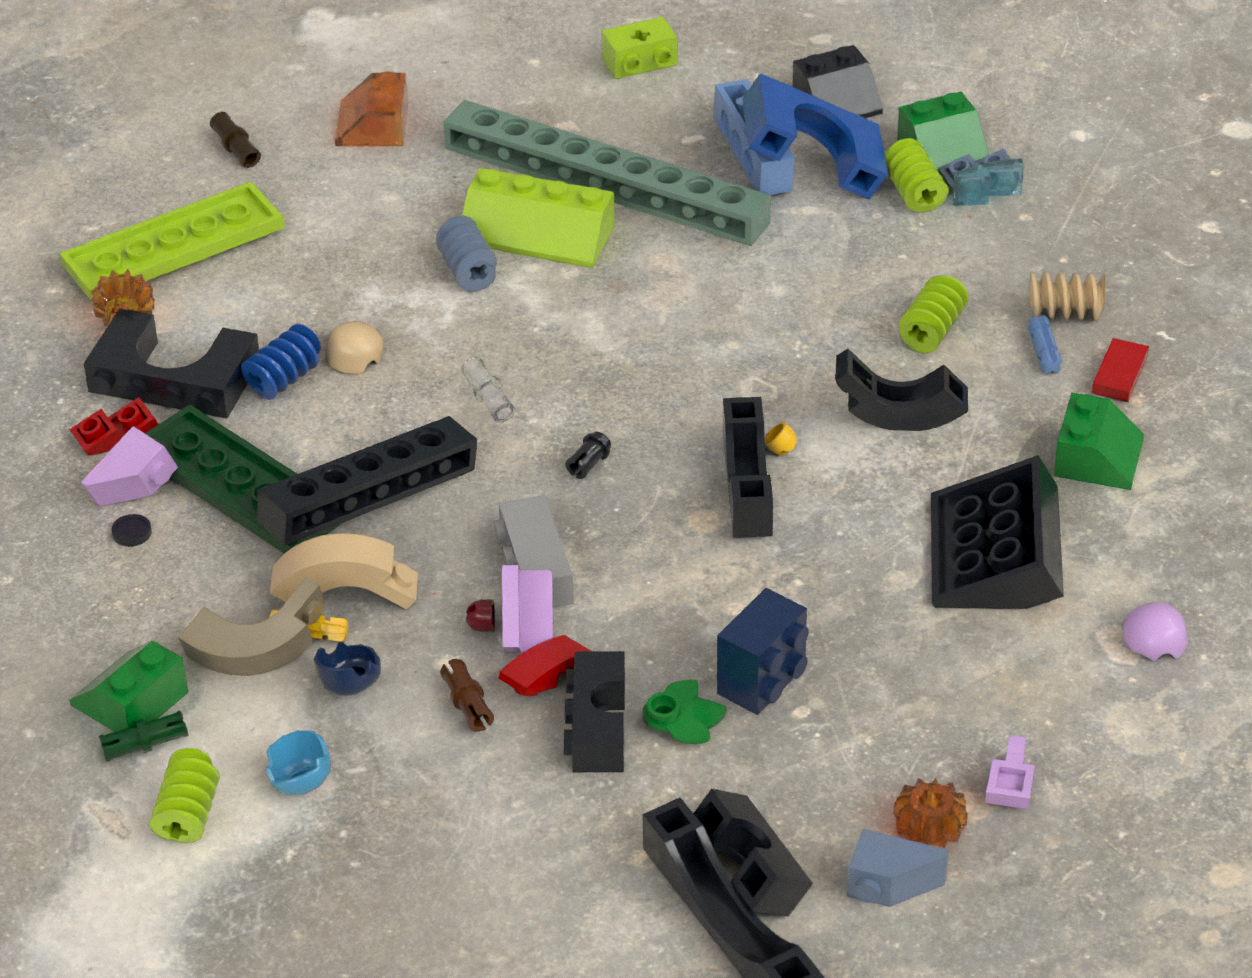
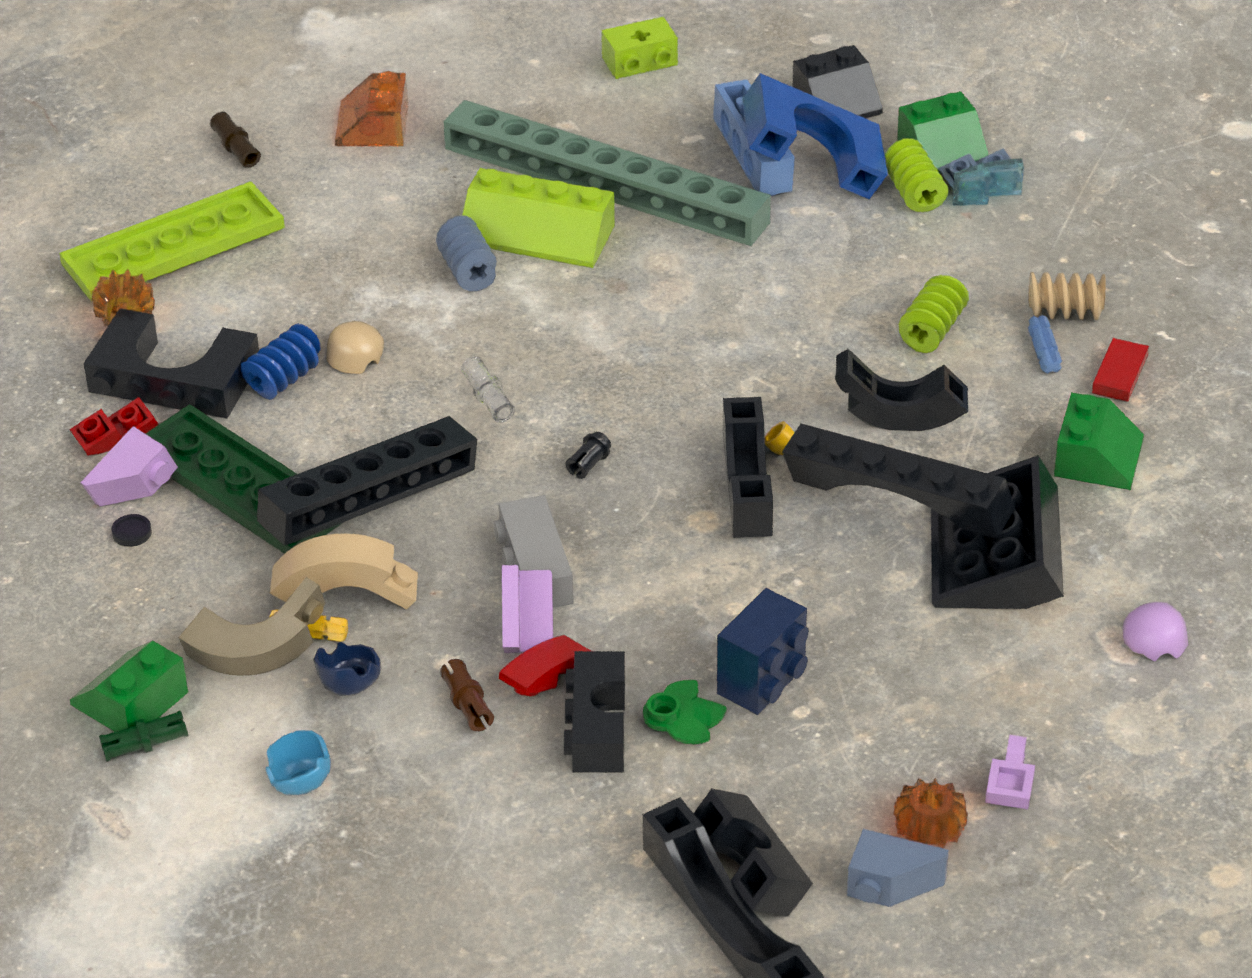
(185, 796): lime piece -> none
(481, 615): dark red hinge -> none
(961, 494): none -> black arch

